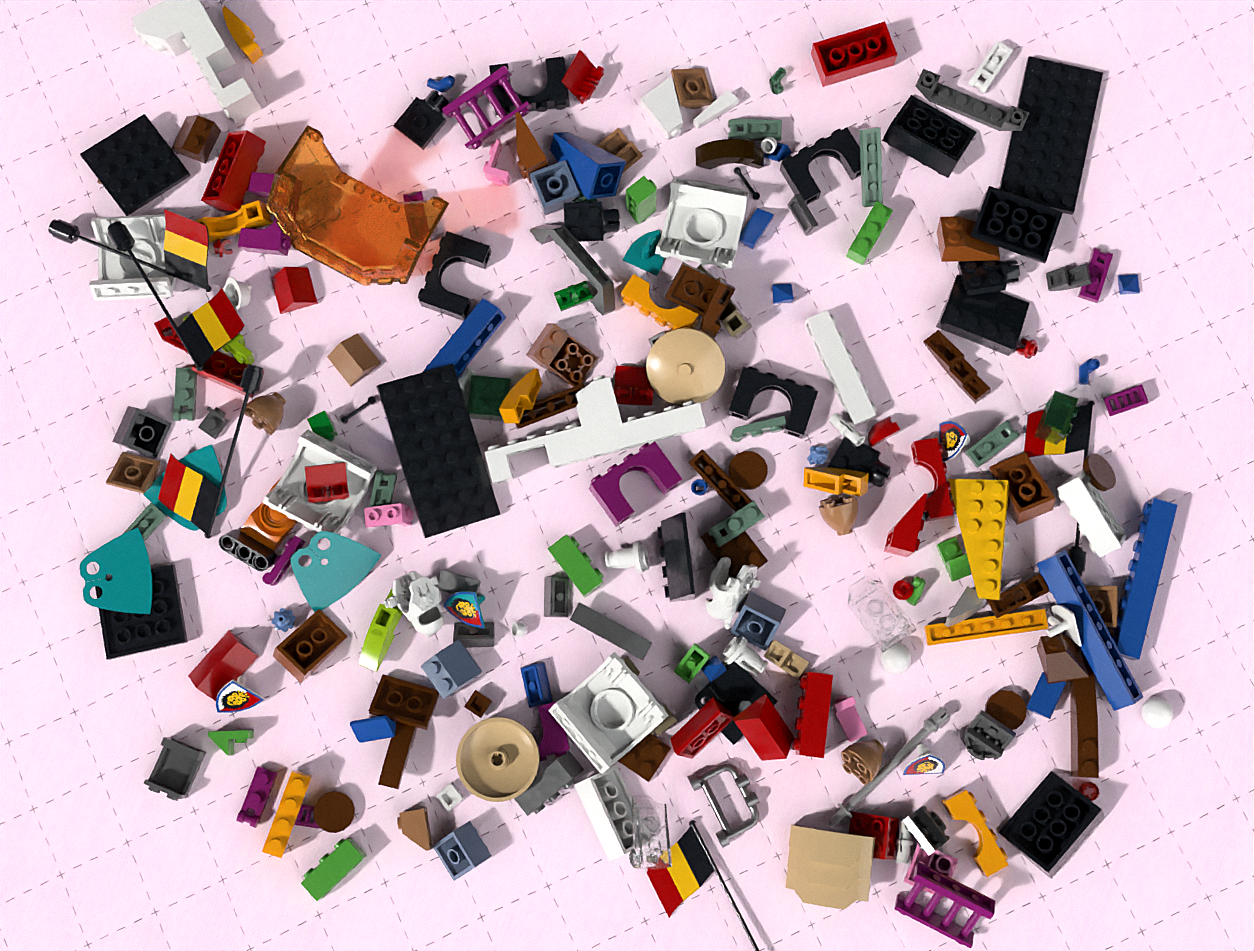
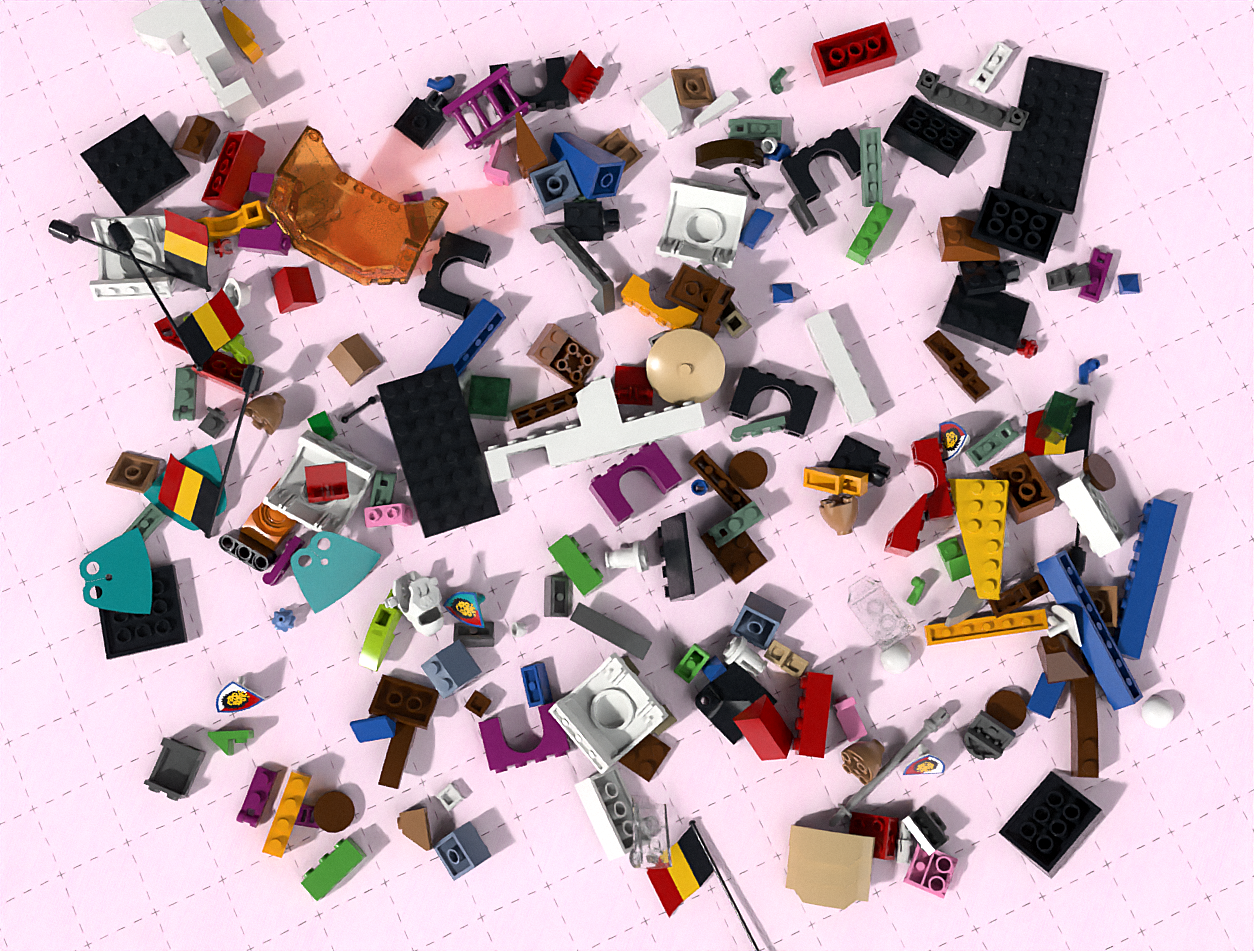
(142, 432): black slope -> none
(222, 664): red slope -> none
(309, 645): dark orange slope -> none
(454, 582): flat silver slope -> none
(497, 759): tan dish -> none
(521, 397): light orange slope -> none
(548, 783): dark grey wedge -> none
(581, 296): green hips -> none
(641, 199): bright green brick -> none
(642, 253): teal shield -> none
(701, 729): red slope -> none
(729, 592): white helmet -> none
(750, 799): flat silver bar -> none
(817, 455): medium blue plant -> none
(847, 429): white pin -> none
(881, 431): red brick -> none
(902, 590): red plate -> none
(952, 889): magenta fence -> none
(988, 855): light orange arch -> none
(1094, 794): clear red bush -> none
(1141, 394): magenta slope -> none

